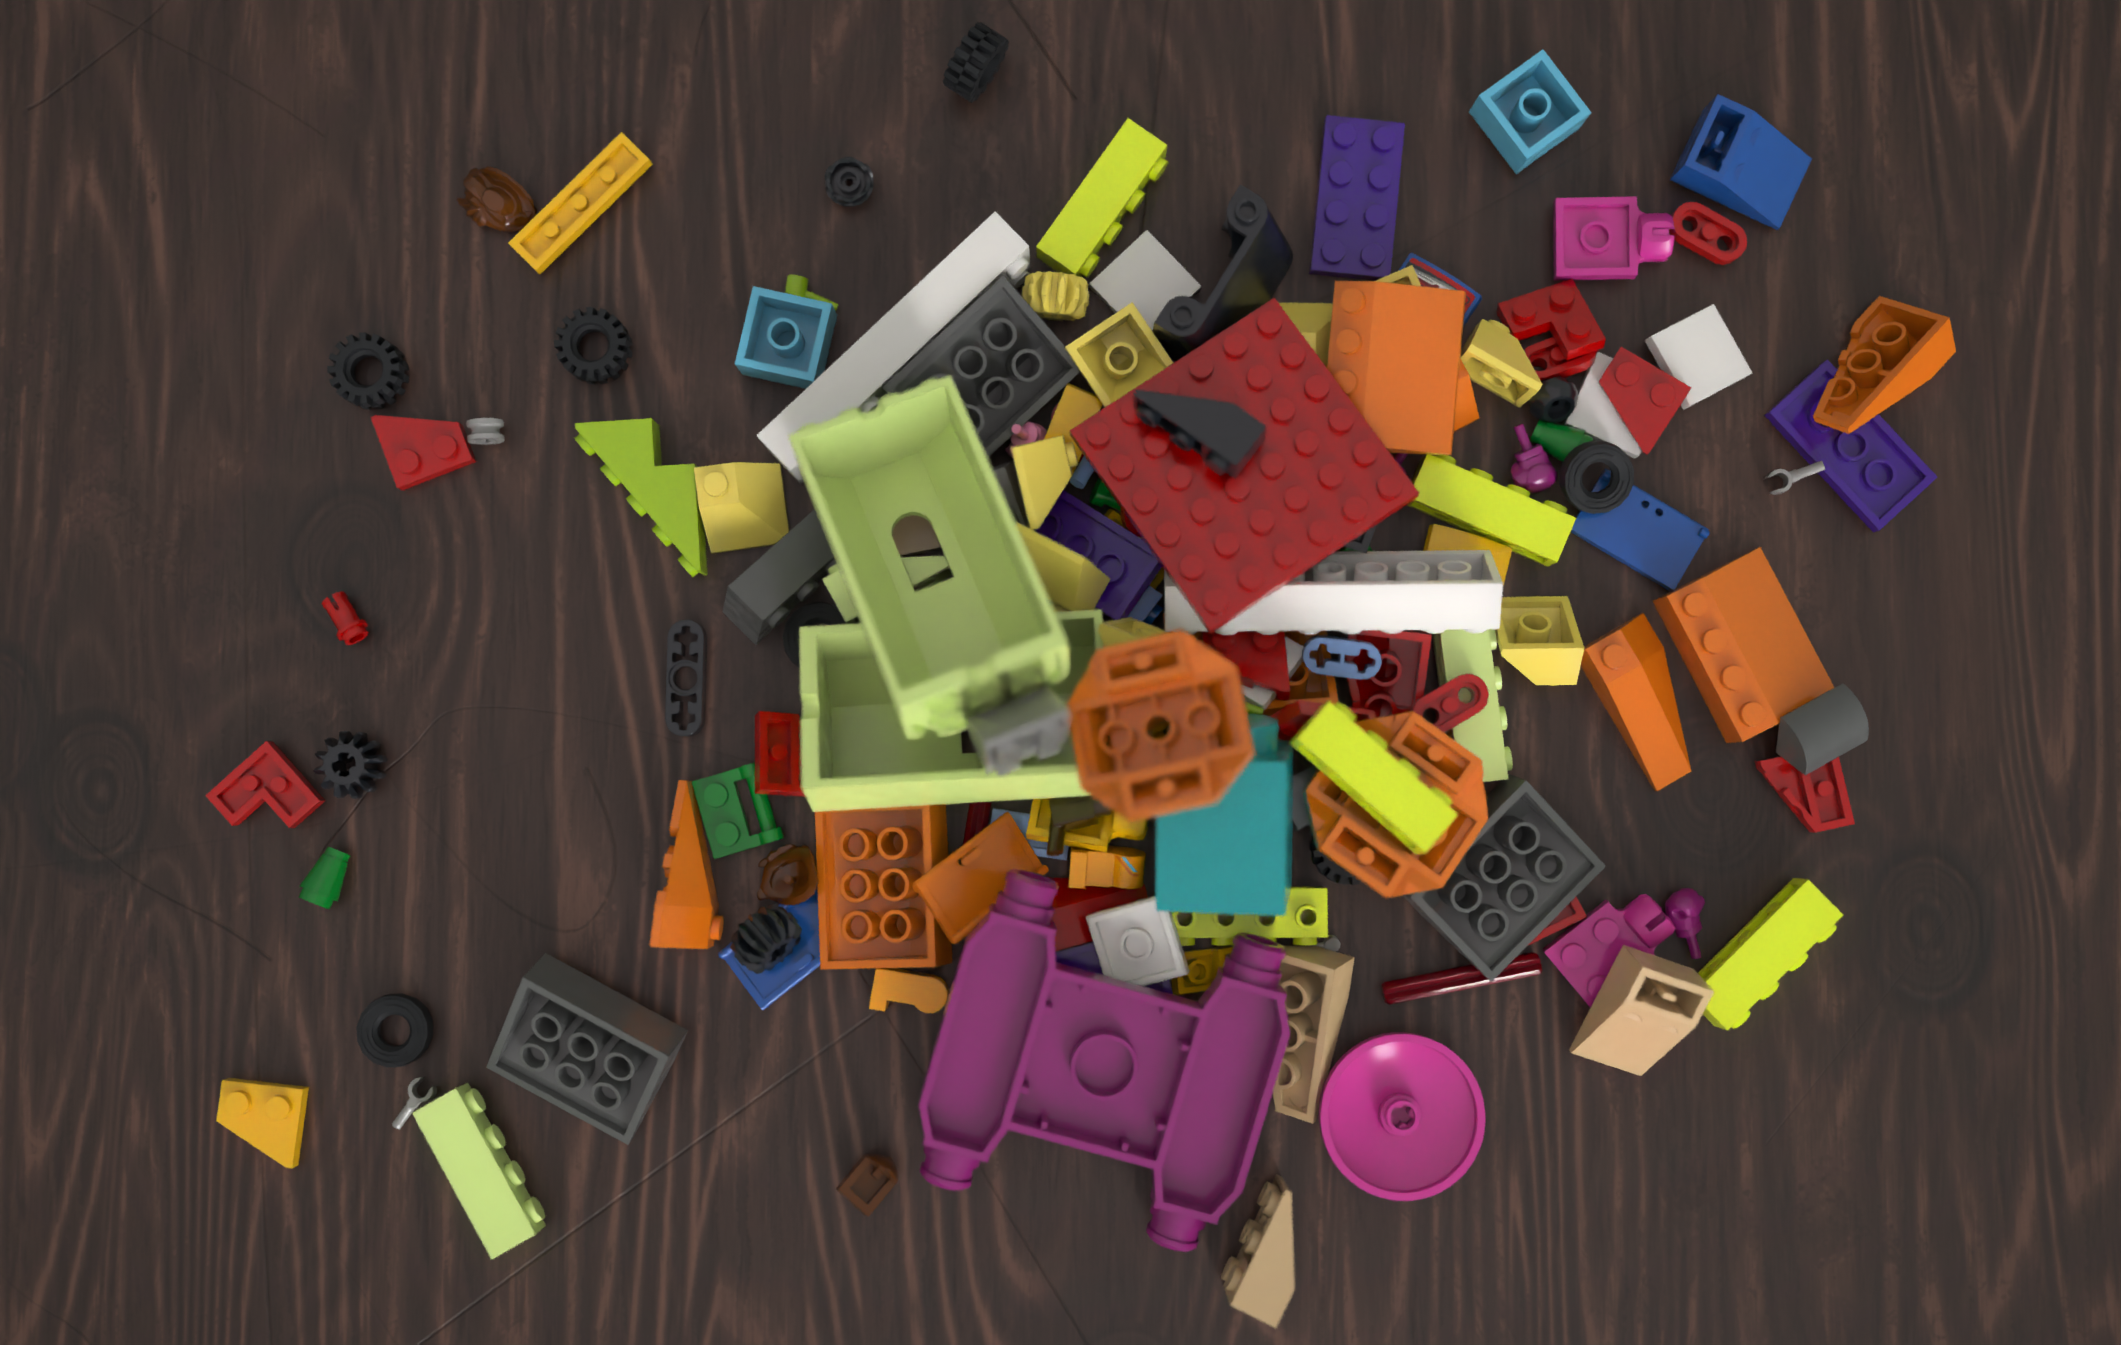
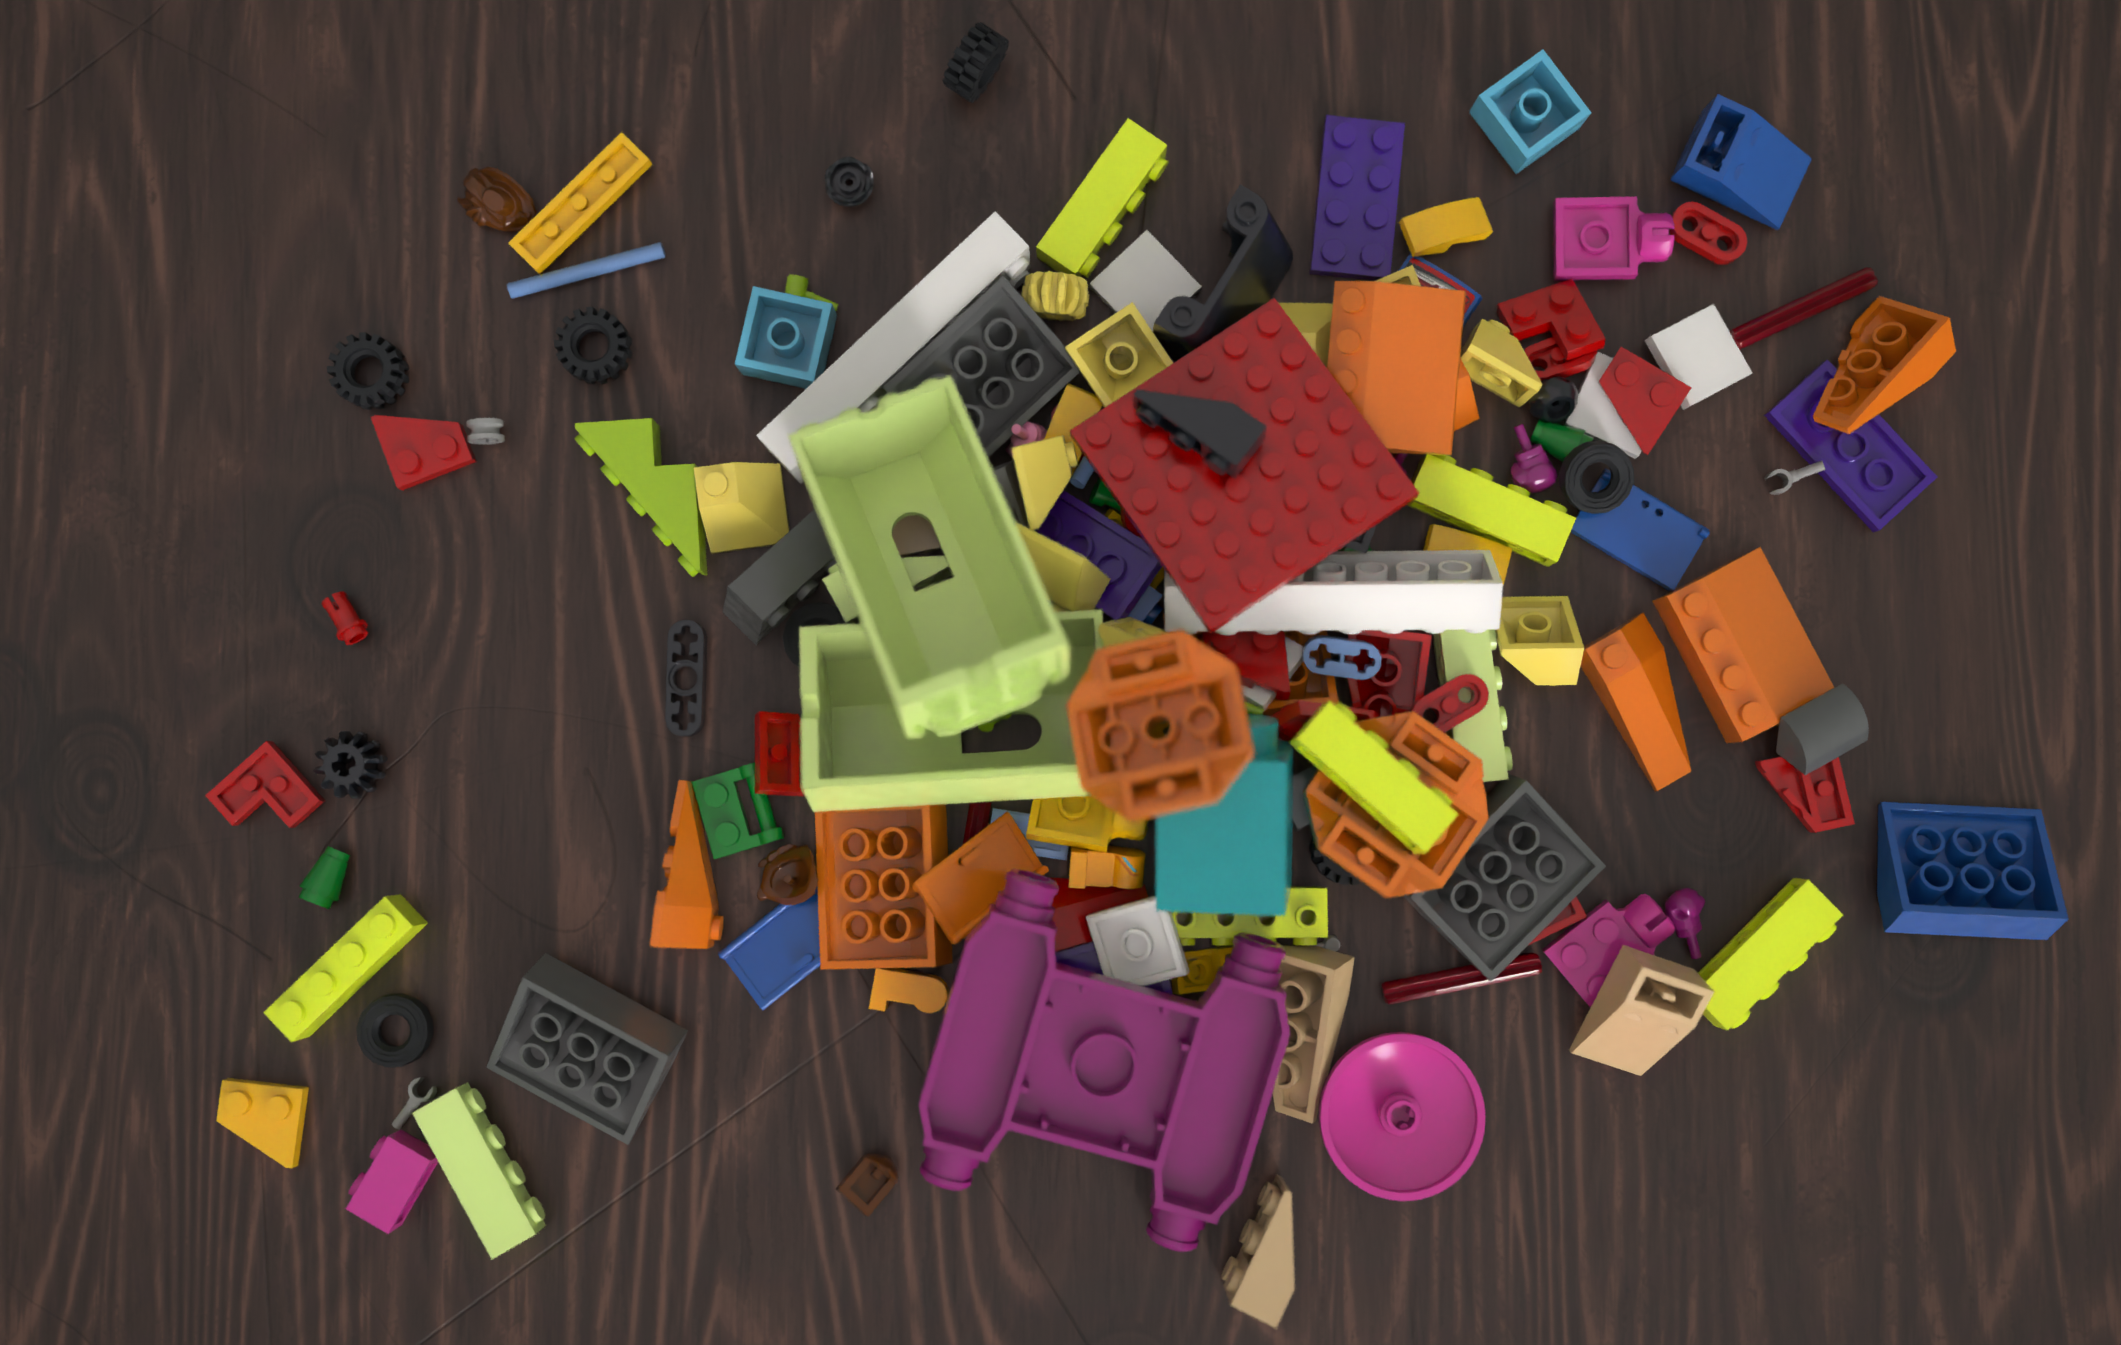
(345, 967): none -> neon yellow brick
(392, 1181): none -> dark pink brick
(586, 270): none -> medium blue bar
(765, 938): black gear -> none
(1019, 730): light grey slope -> none
(1071, 814): dark brown piece -> none
(1446, 224): none -> yellow slope
(1804, 307): none -> dark red axle
(1967, 872): none -> blue slope

